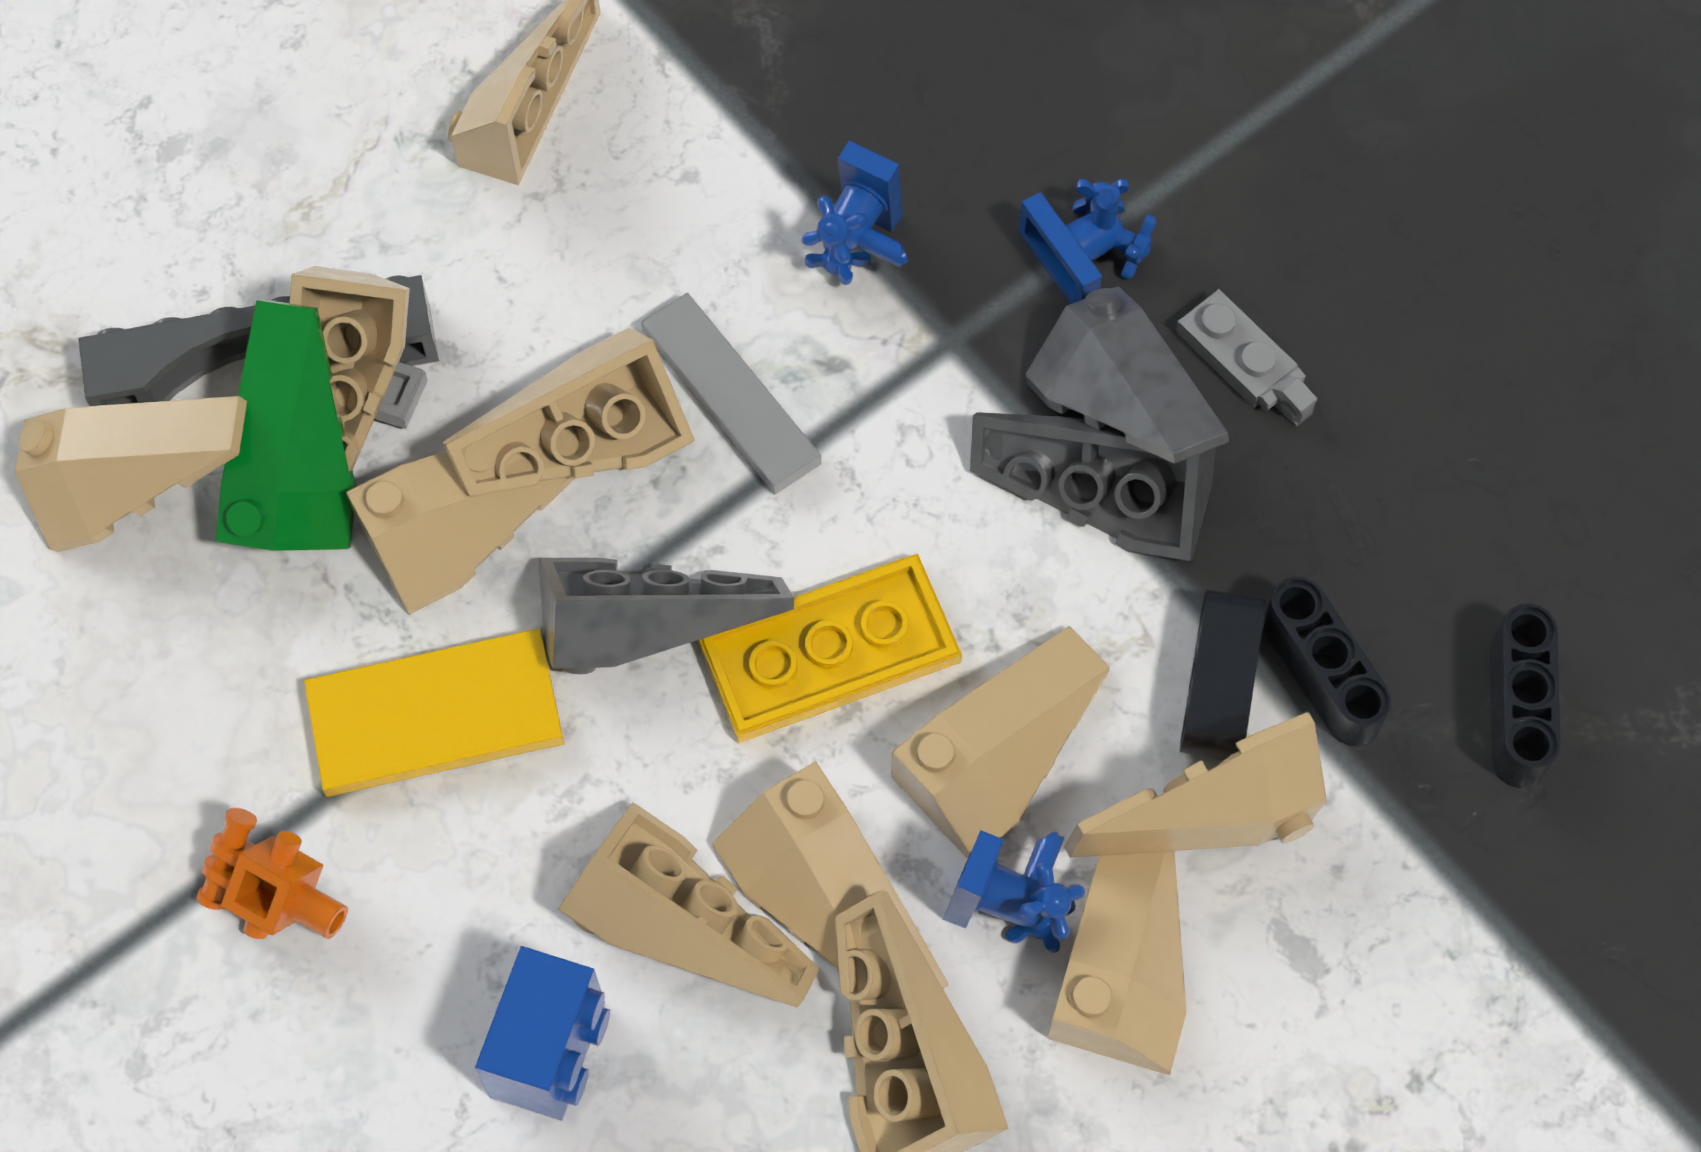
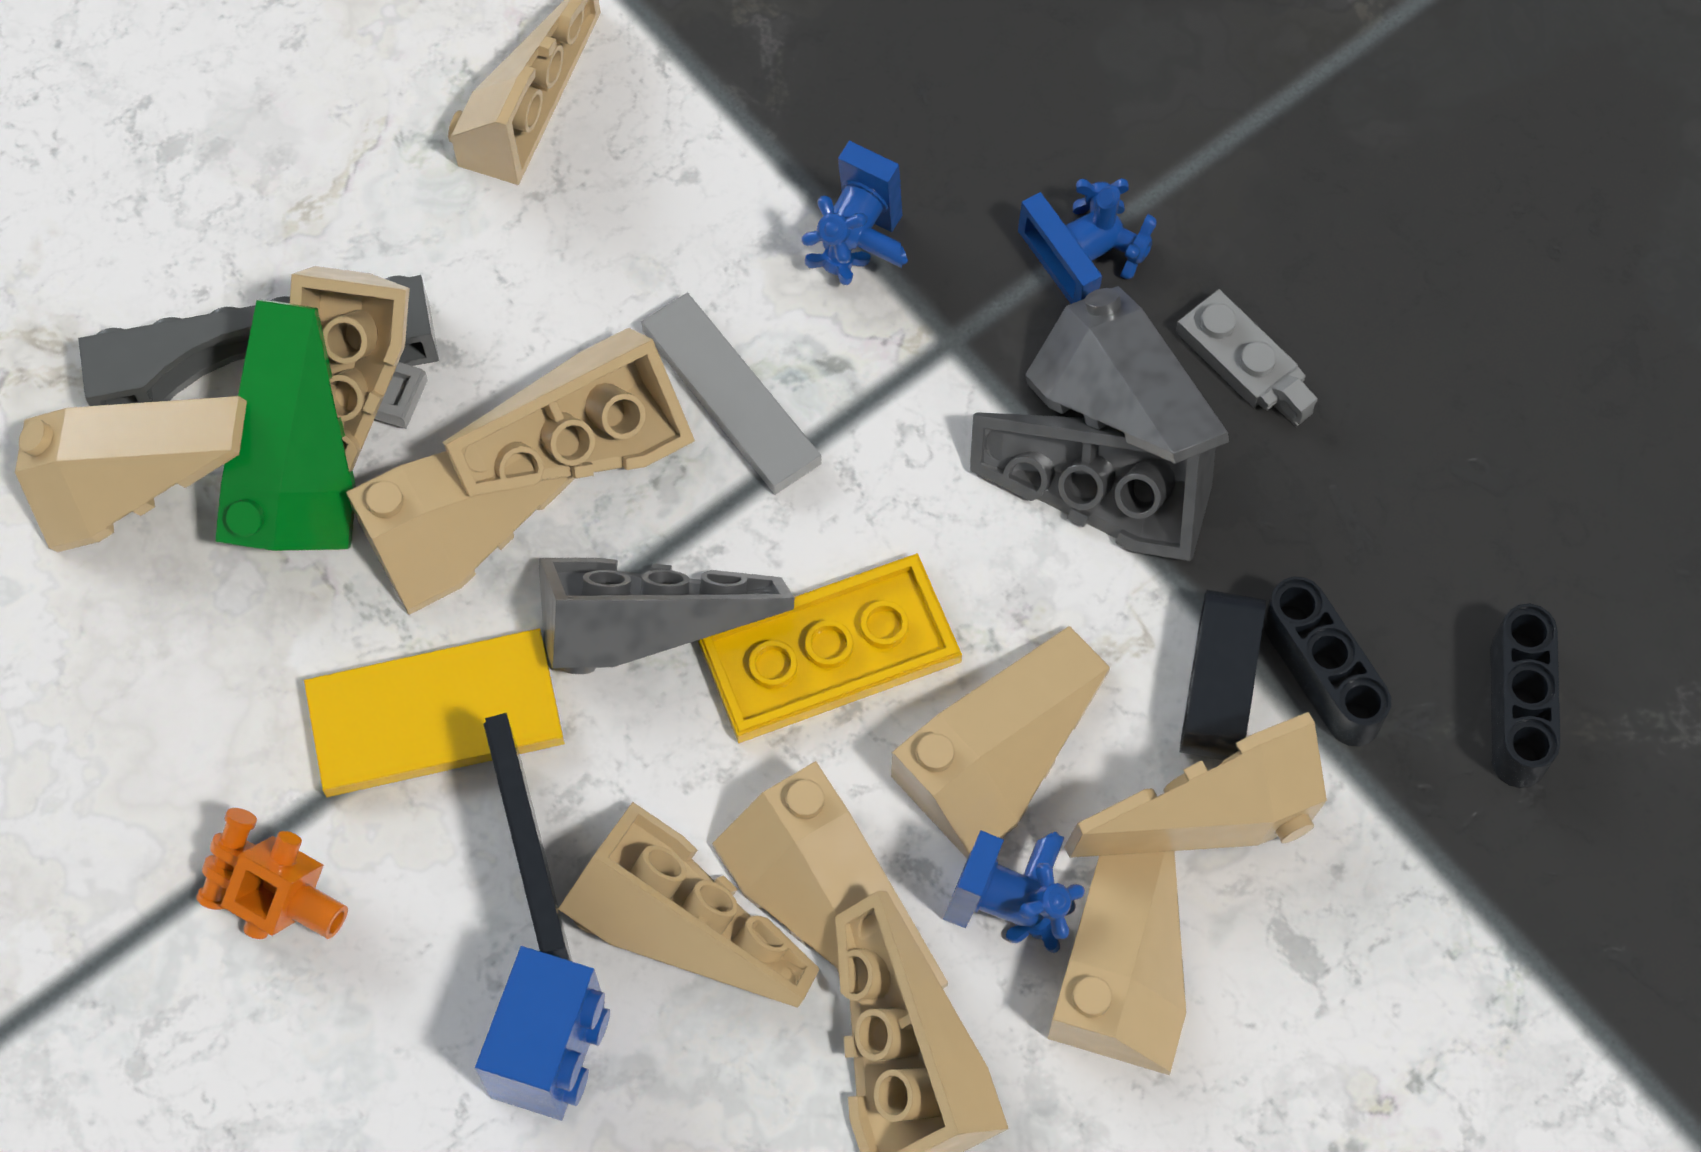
(526, 837): none -> black tile

